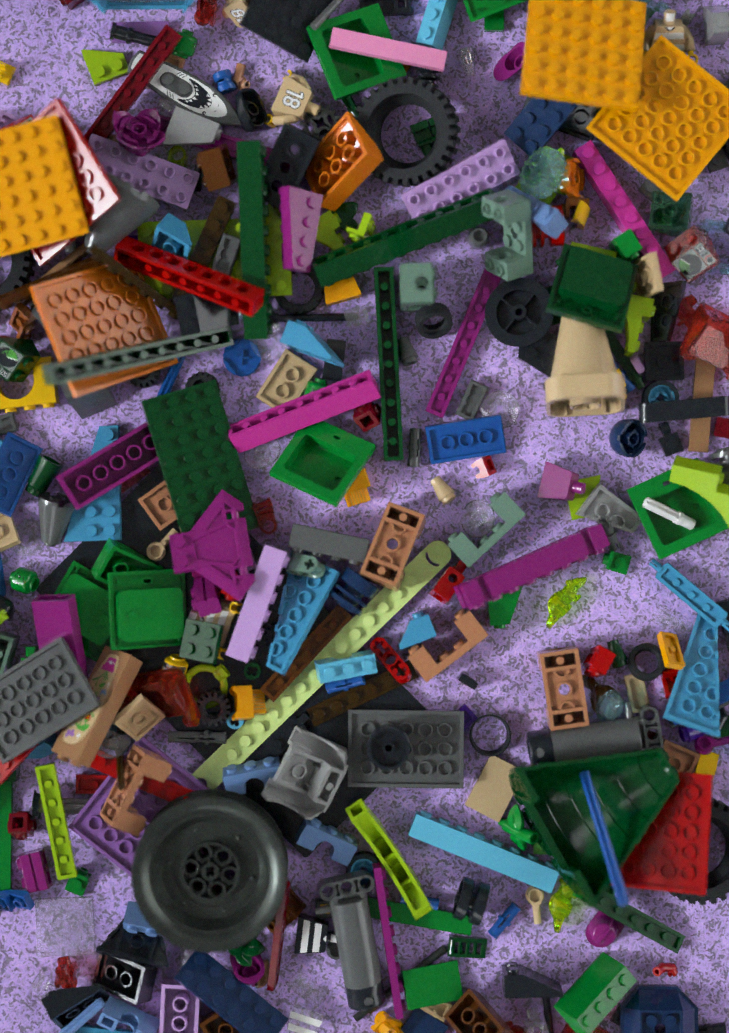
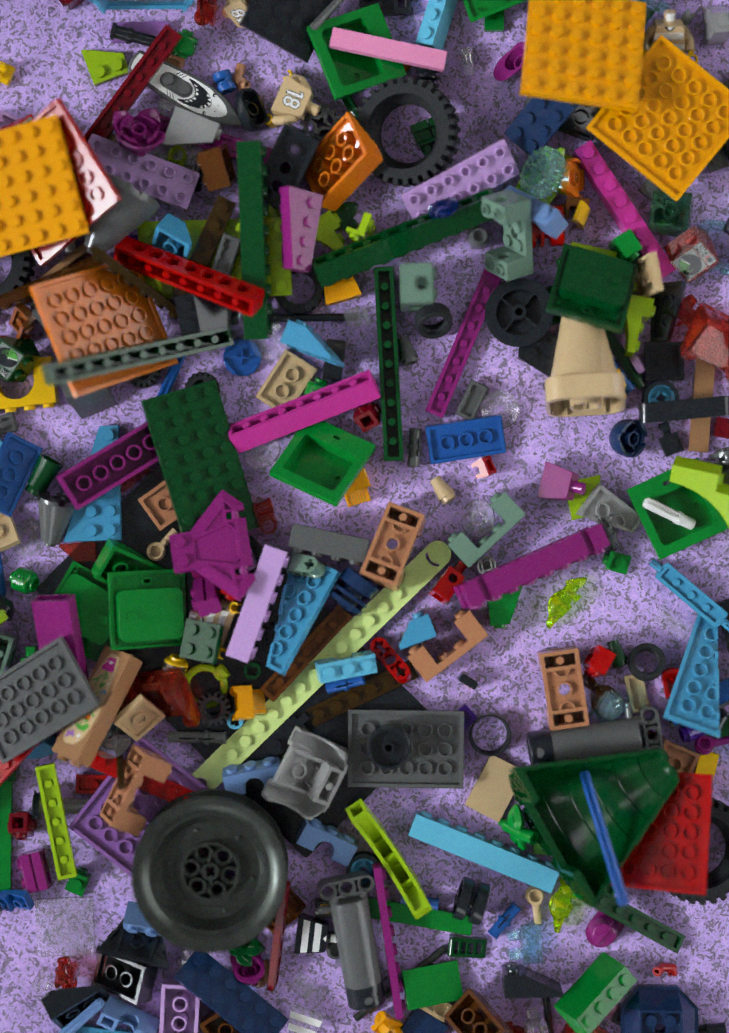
(81, 551): none -> clear red tile
(443, 208): none -> clear blue gear
(483, 564): none -> light grey wheel
(531, 944): none -> clear light blue plate
(670, 650): light orange plate -> none

